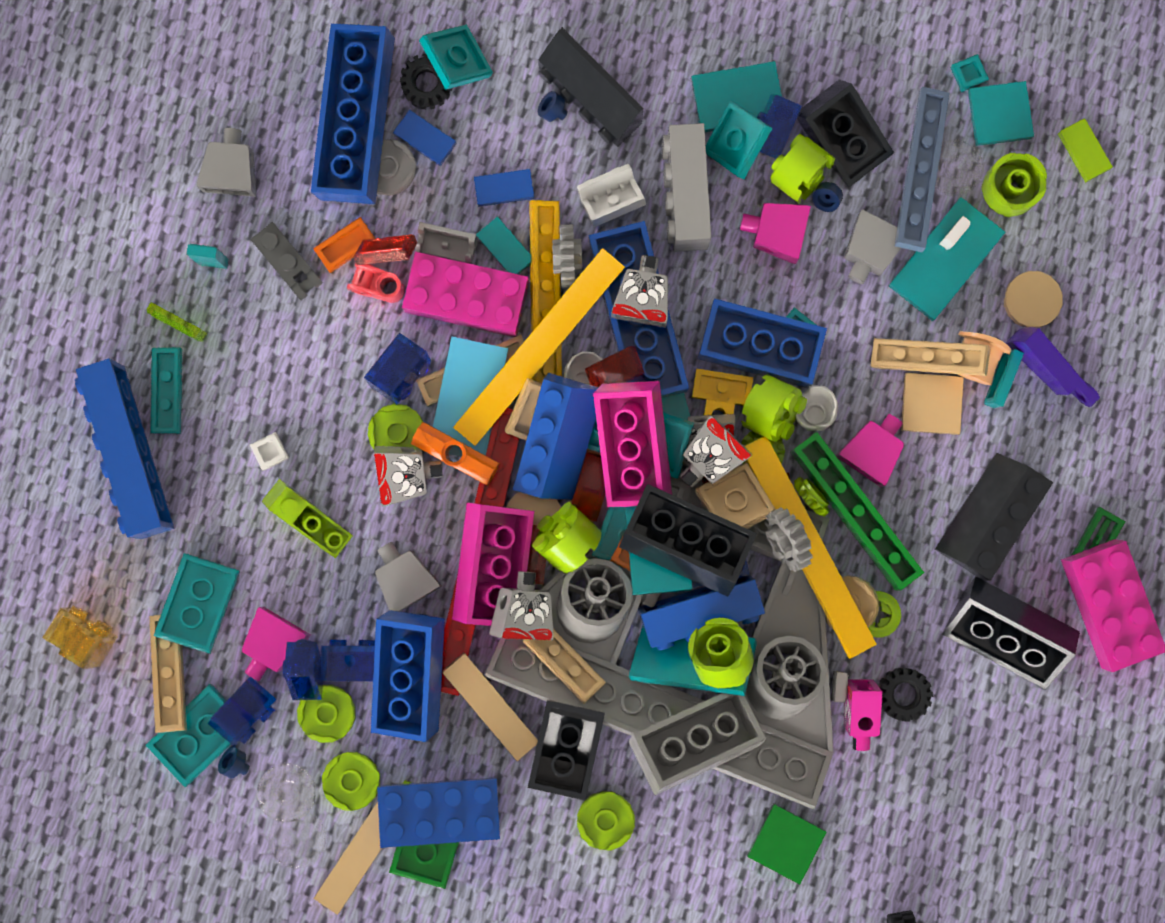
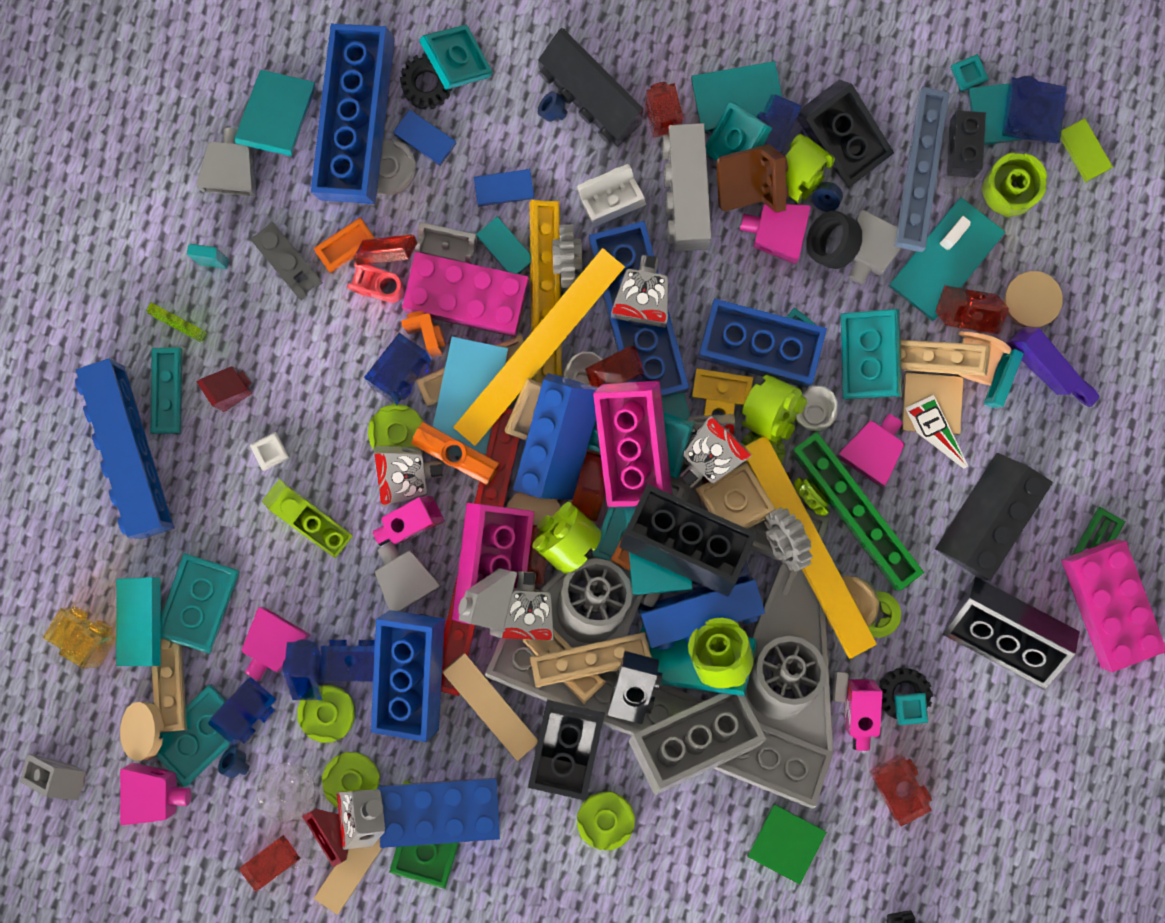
(53, 777): none -> light grey slope
(138, 621): none -> teal tile
(141, 731): none -> tan tile
(149, 794): none -> dark pink torso
(226, 388): none -> dark red slope
(269, 863): none -> clear red tile
(275, 112): none -> teal tile
(327, 832): none -> dark red slope
(360, 816): none -> light grey torso
(417, 516): none -> dark pink torso
(432, 334): none -> orange bracket
(488, 600): none -> light grey slope
(586, 659): none -> tan tile
(634, 672): none -> brick
(662, 108): none -> clear red brick
(752, 178): none -> reddish brown bracket
(819, 233): none -> black tyre
(871, 354): none -> teal tile
(907, 807): none -> clear red brick
(911, 708): none -> teal tile
(933, 427): none -> sticker
(966, 144): none -> black brick
(971, 309): none -> clear red brick
(1034, 110): none -> clear blue slope

